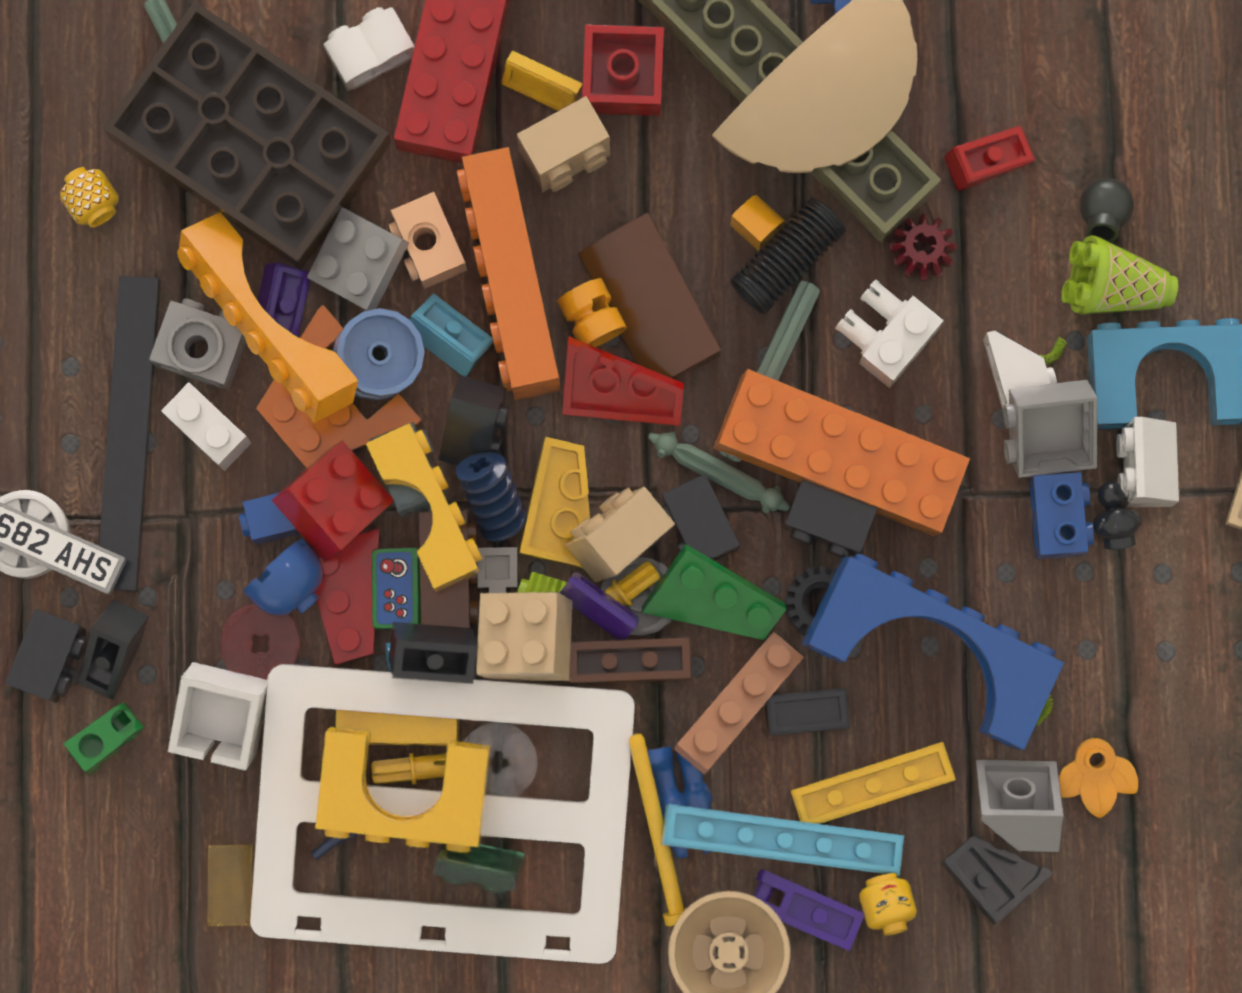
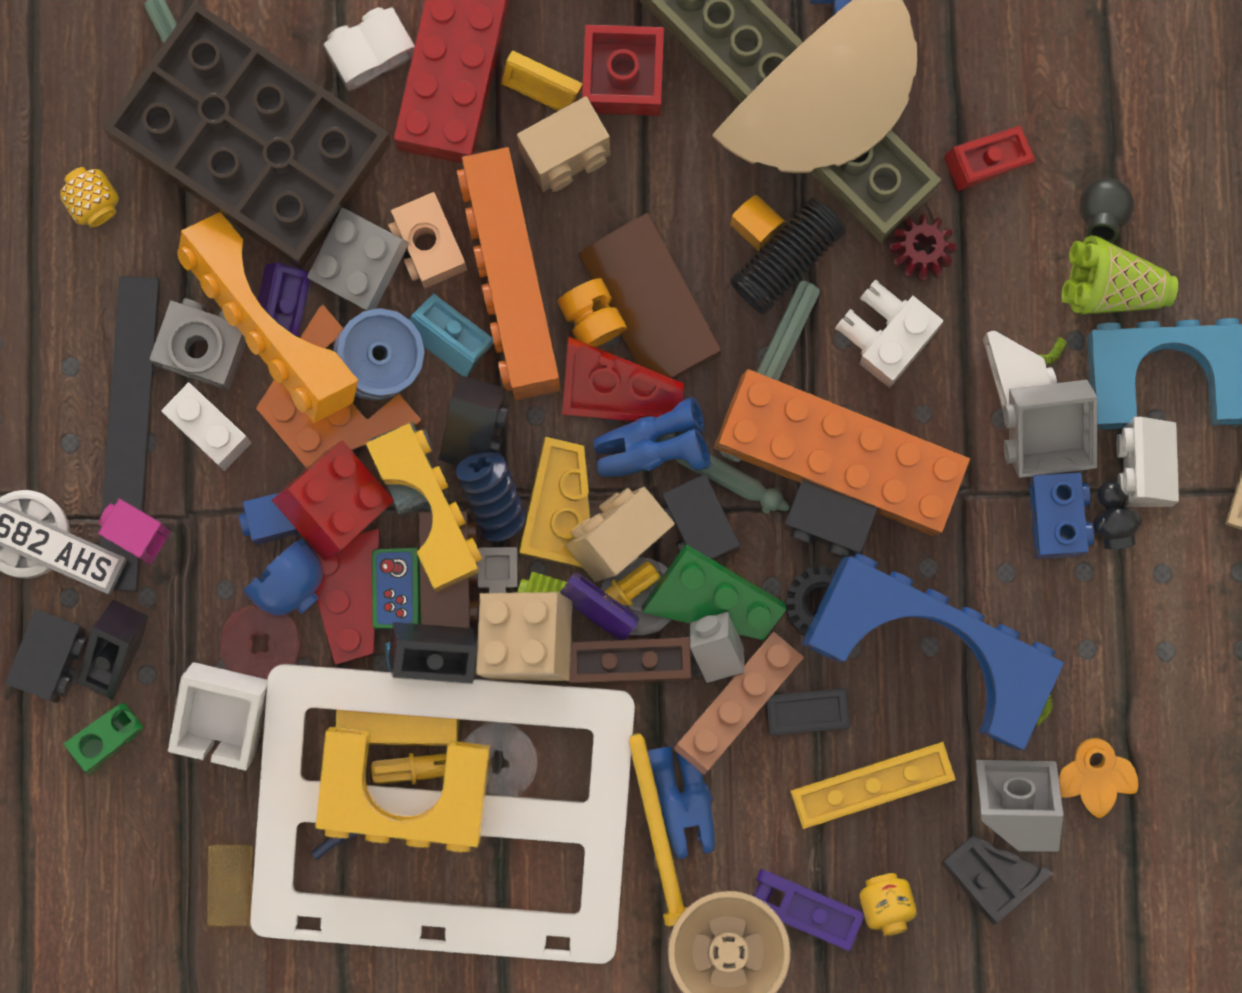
(133, 531): none -> dark pink brick
(485, 865): plate -> none
(646, 454): none -> blue piece
(717, 647): none -> light grey brick
(782, 839): medium azure tile -> none

